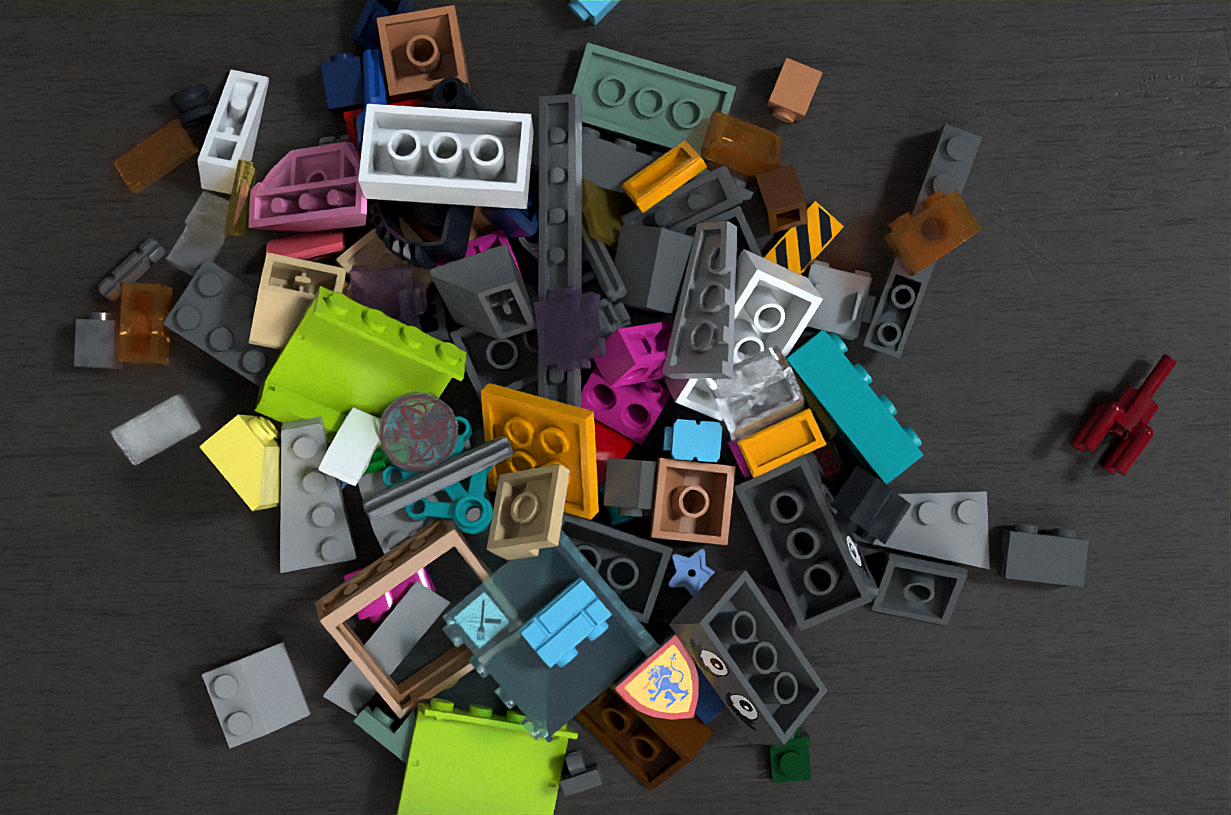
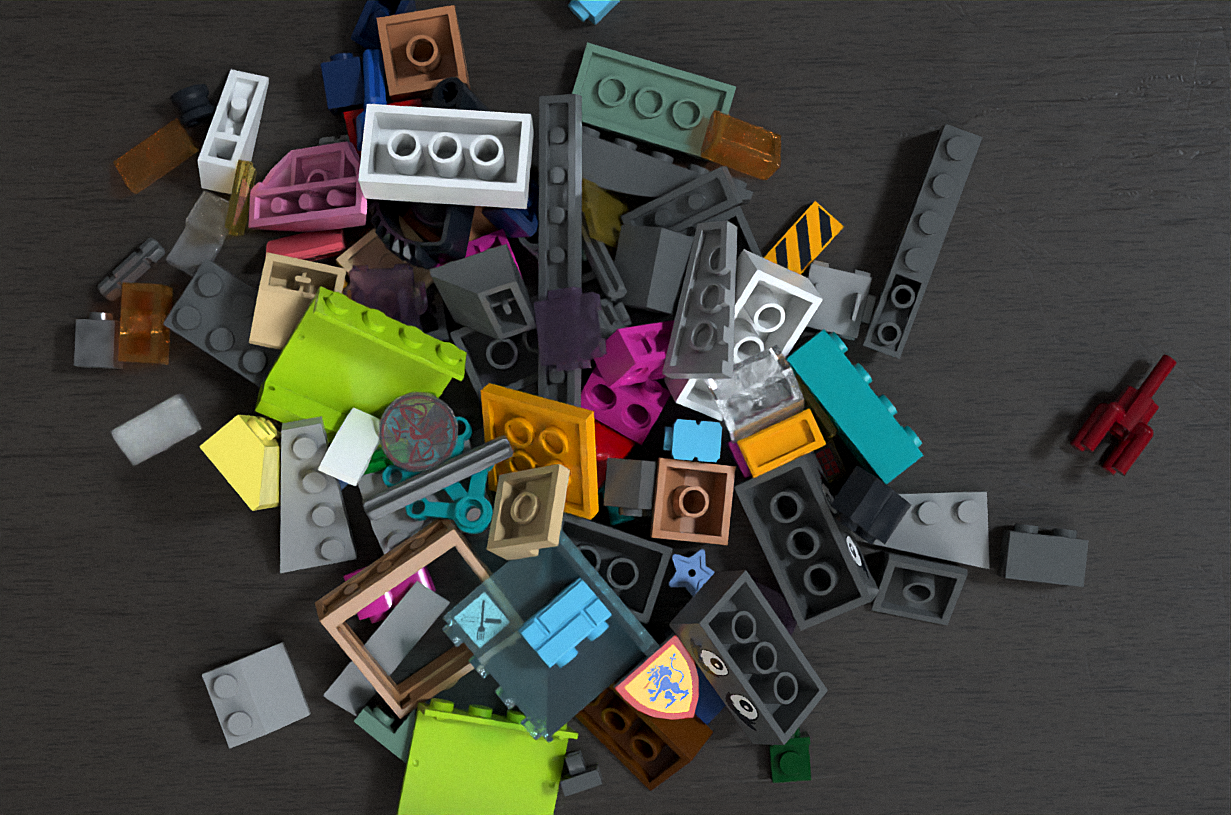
(663, 176): light orange tile -> none
(781, 198): reddish brown brick -> none
(793, 91): nougat brick -> none
(955, 226): clear orange brick -> none

